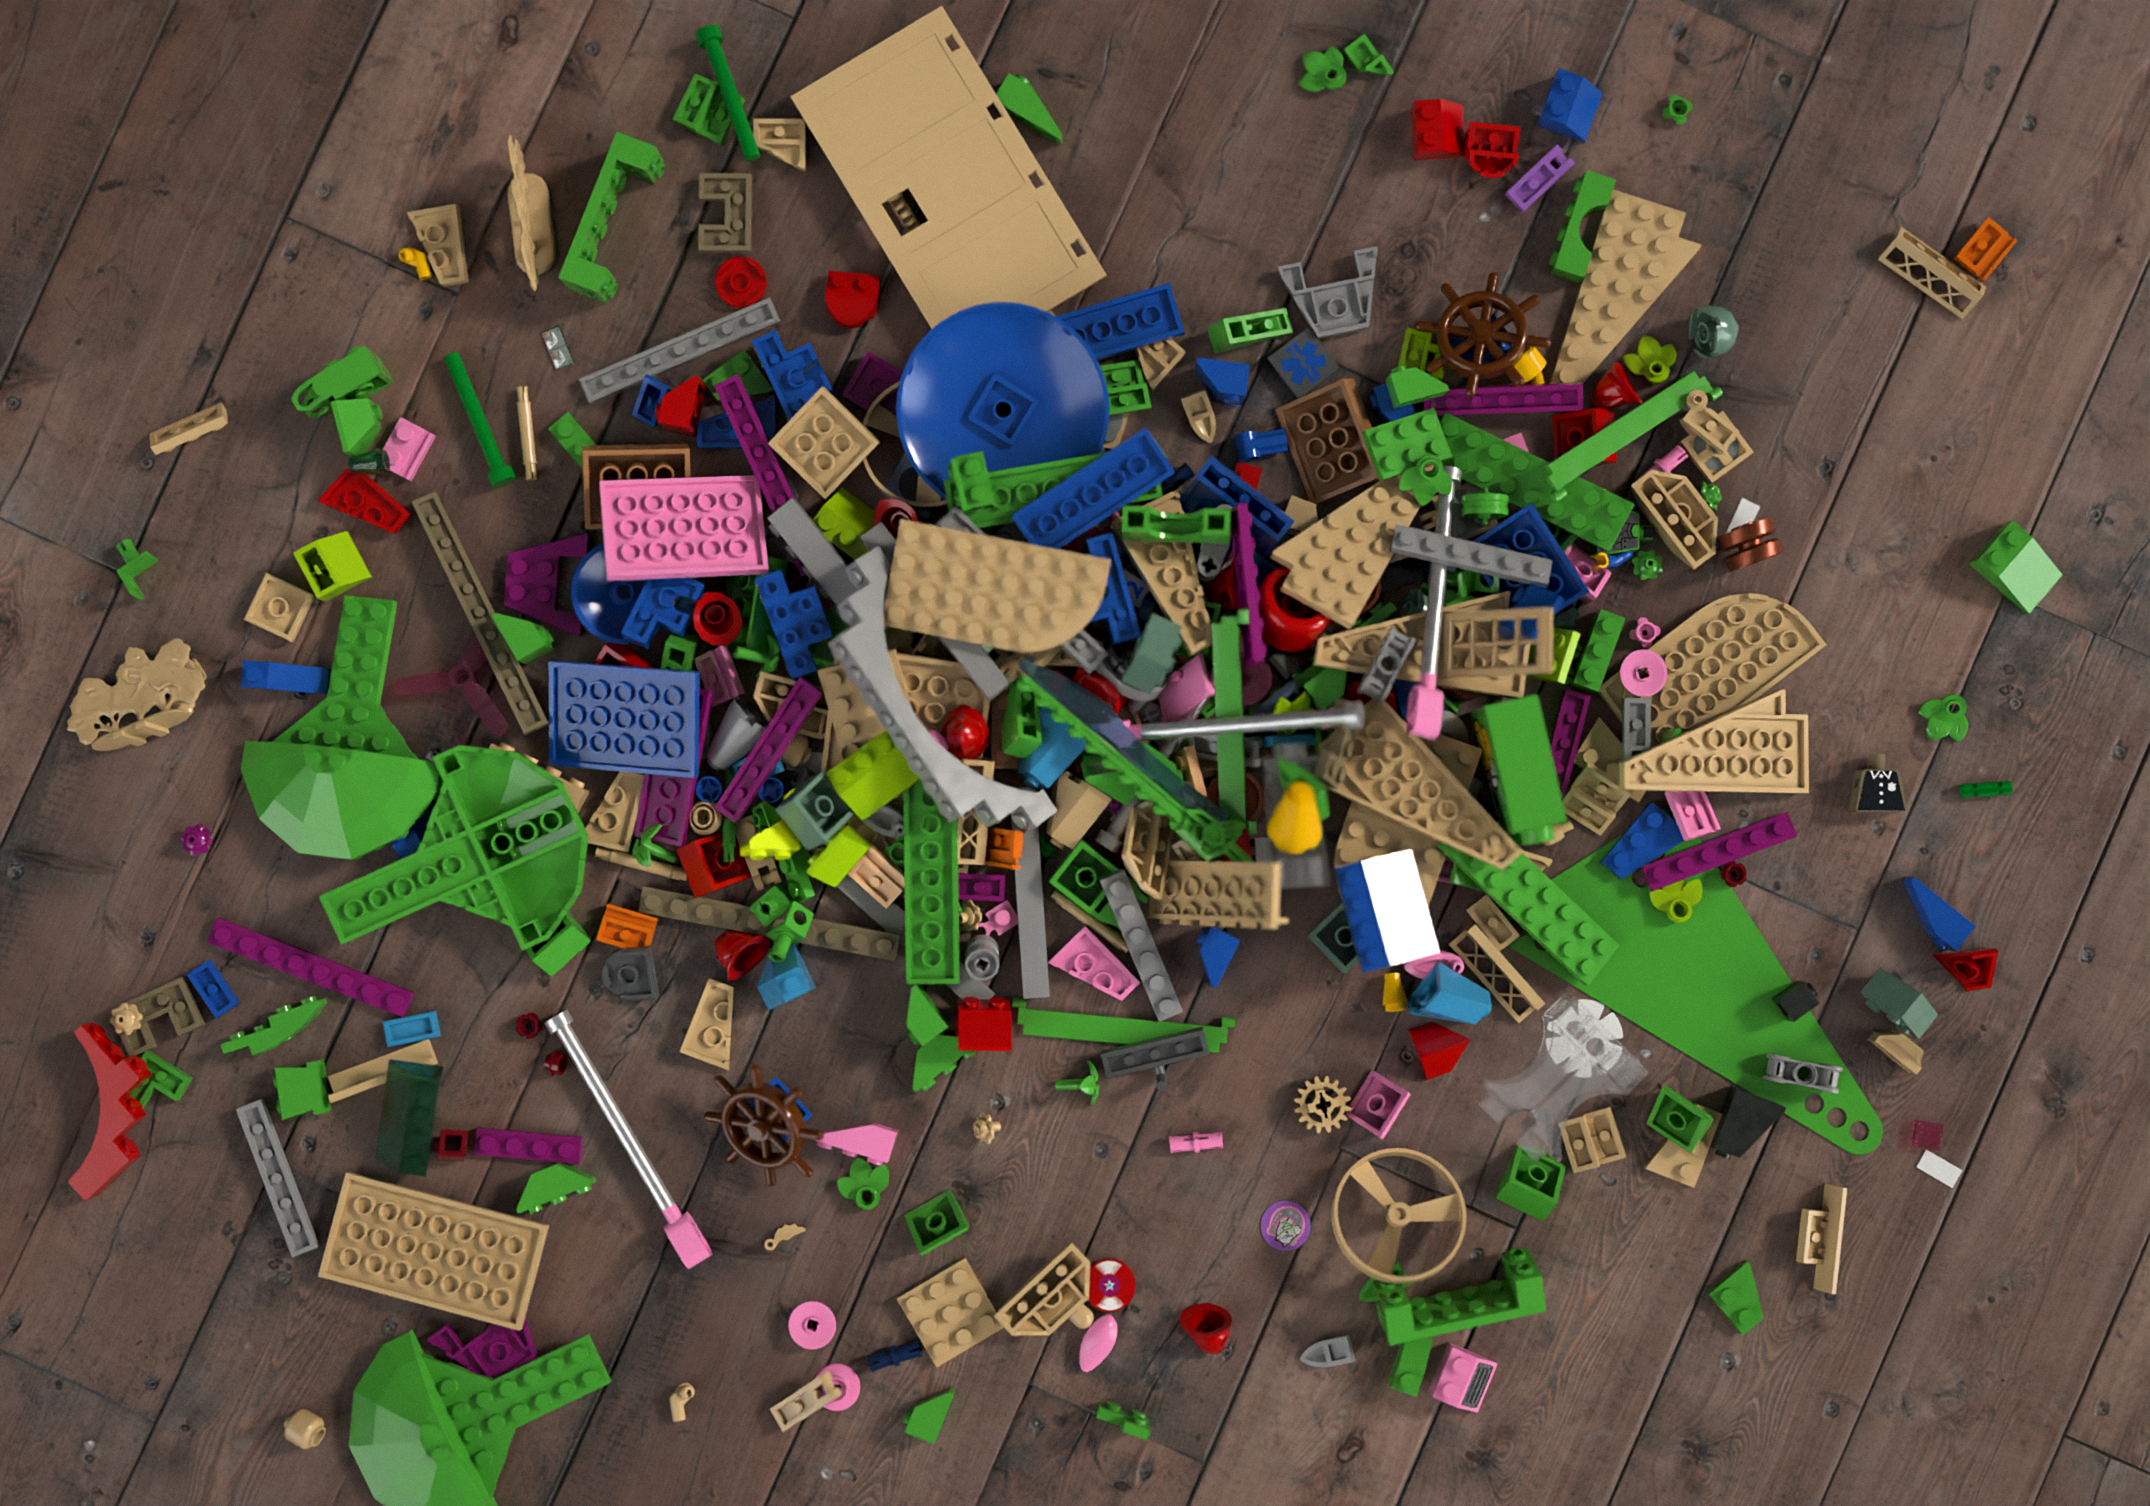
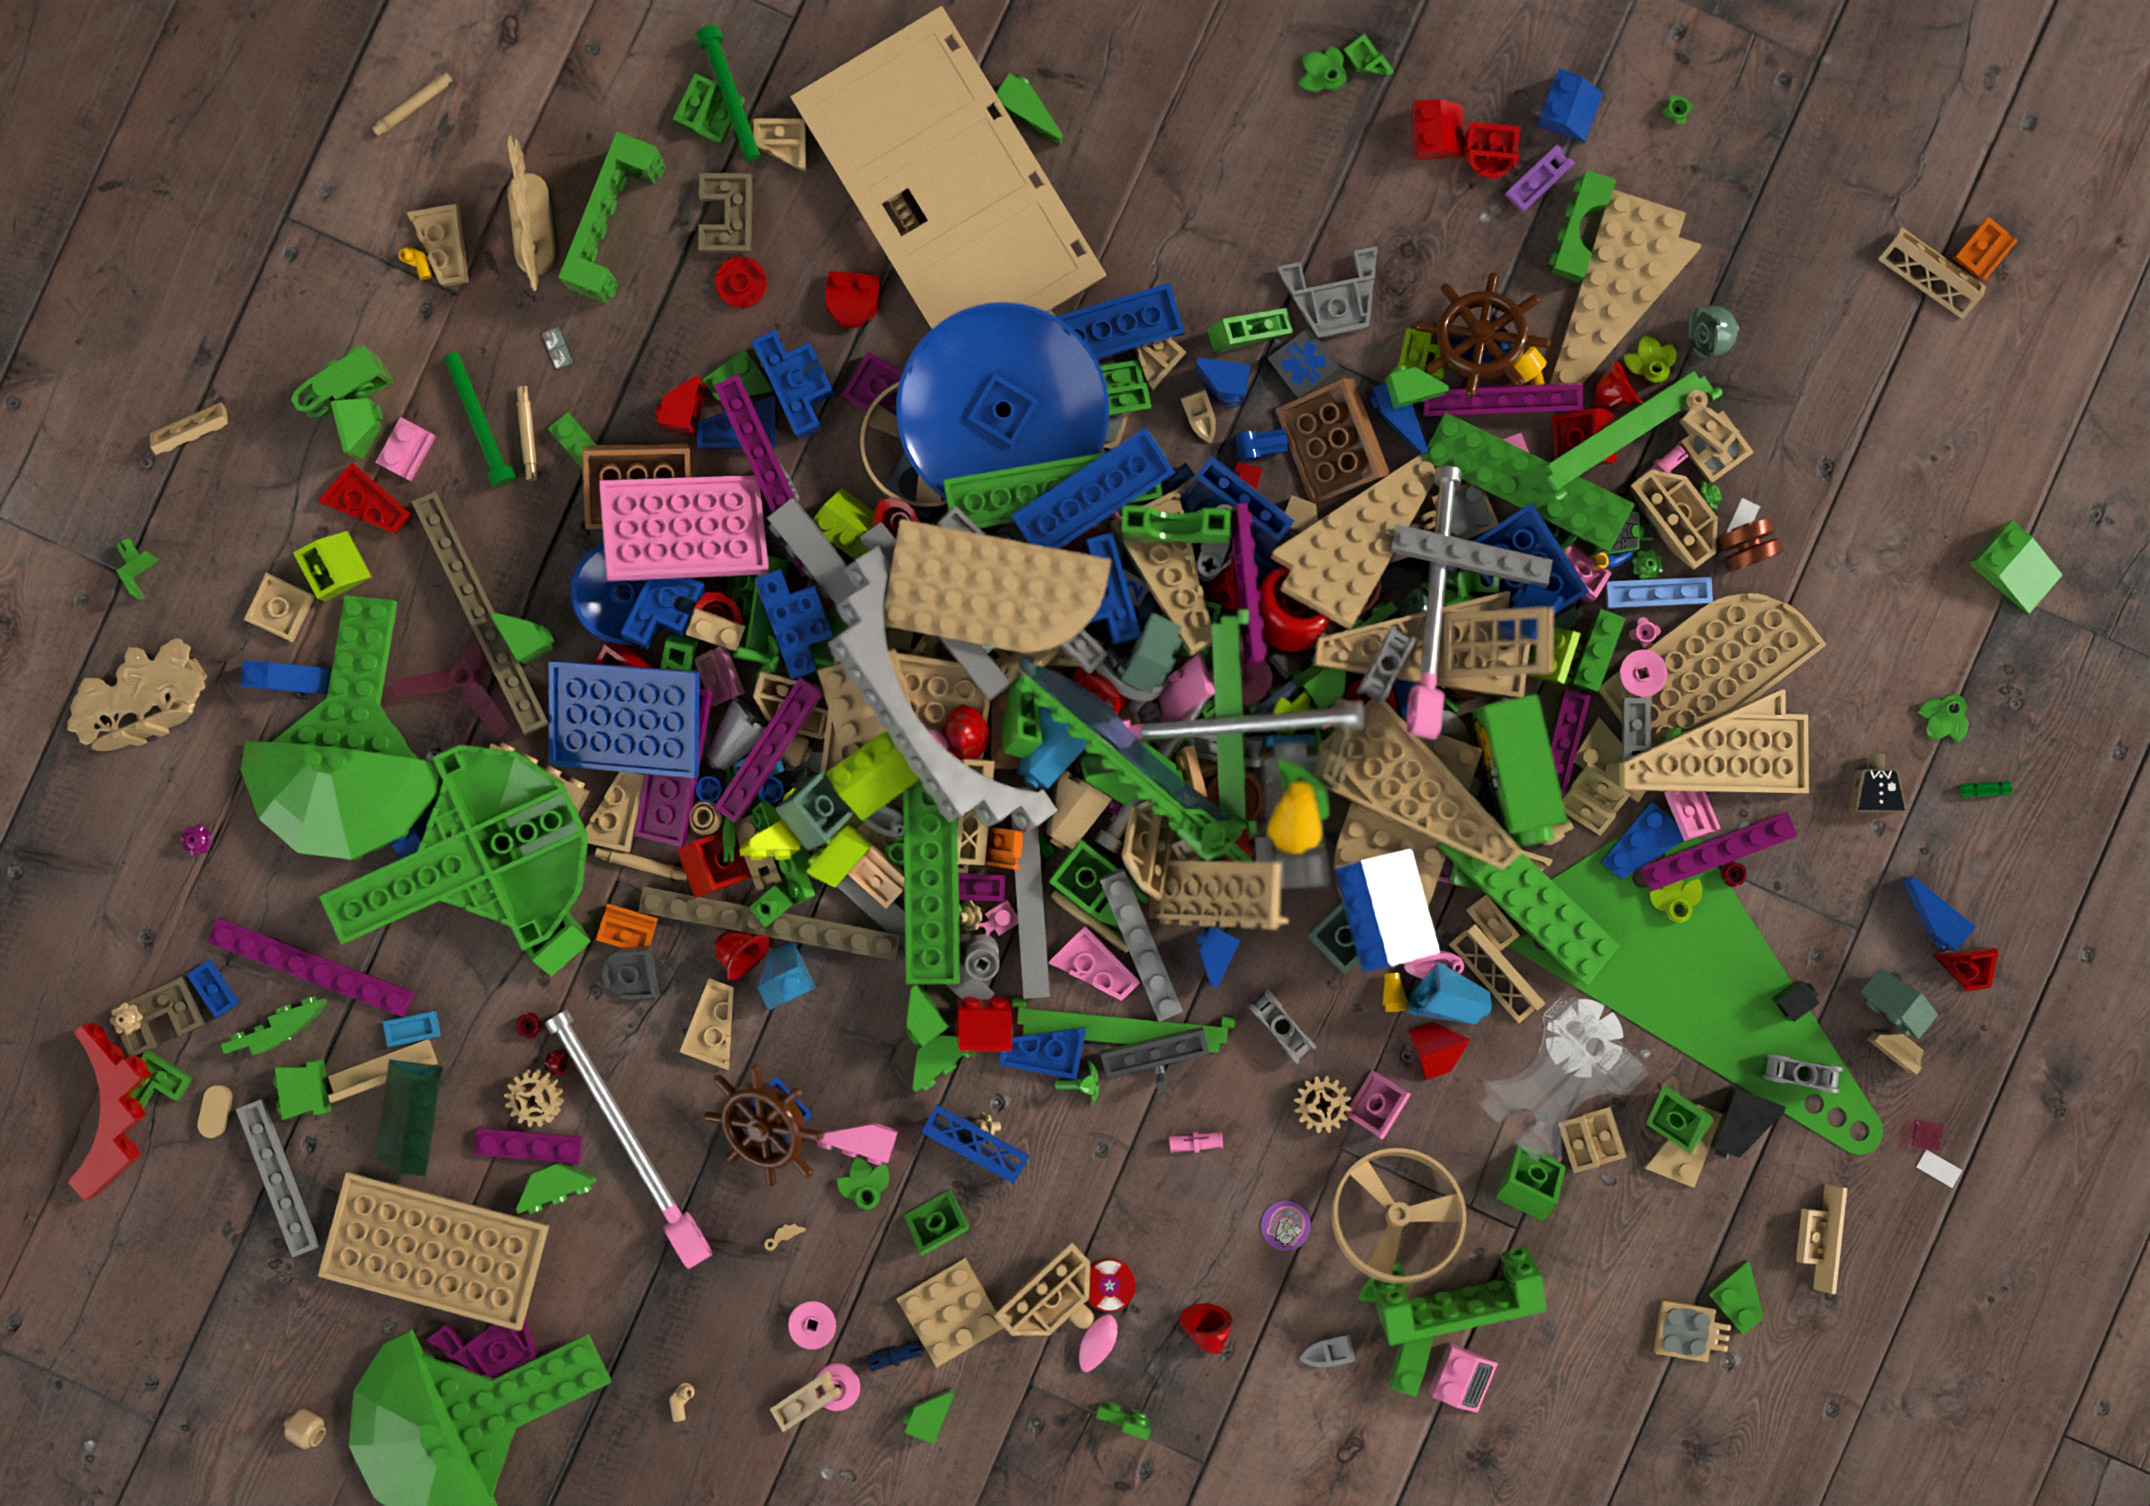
(215, 1111): none -> tan tile
(370, 462): clear green cone -> none
(412, 104): none -> tan piece
(450, 1145): dark red brick -> none
(522, 1093): none -> tan gear
(534, 581): magenta wing -> none
(644, 847): bright green plant -> none
(648, 398): blue slope -> none
(680, 350): light grey tile -> none
(715, 629): none -> tan plate
(788, 932): bright green bracket -> none
(824, 442): tan plate -> none
(971, 480): bright green bracket -> none
(972, 1148): none -> blue fence
(1047, 1052): none -> blue wing
(1293, 1037): none -> light grey piece
(1404, 441): bright green plate -> none
(1426, 483): bright green plate -> none
(1484, 506): bright green wheel -> none
(1658, 592): none -> light blue plate
(1688, 1331): none -> piece

